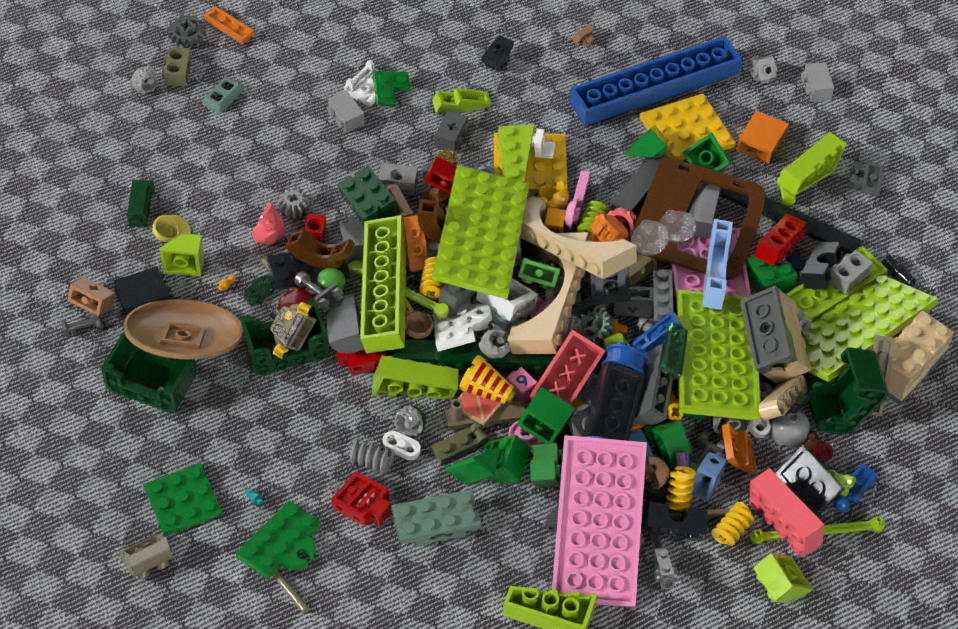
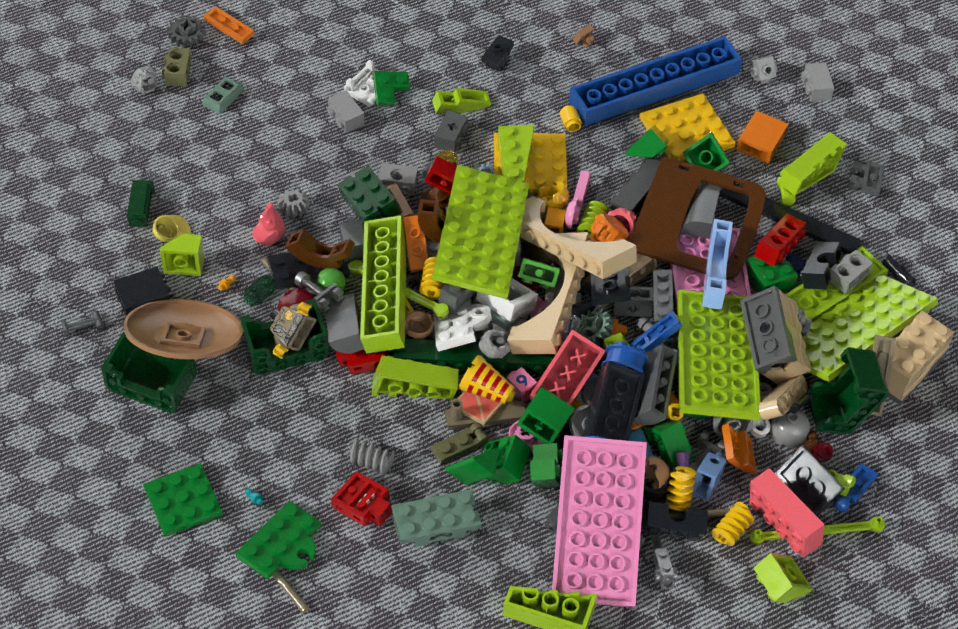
(91, 296): nougat brick -> none
(147, 555): dark tan brick -> none
(316, 226): red brick -> none
(402, 445): white plate -> none
(410, 421): light grey piece -> none
(542, 147): white bracket -> none
(570, 118): none -> yellow brick
(650, 237): clear dish -> none
(674, 350): clear green plate -> none
(679, 224): clear dish -> none

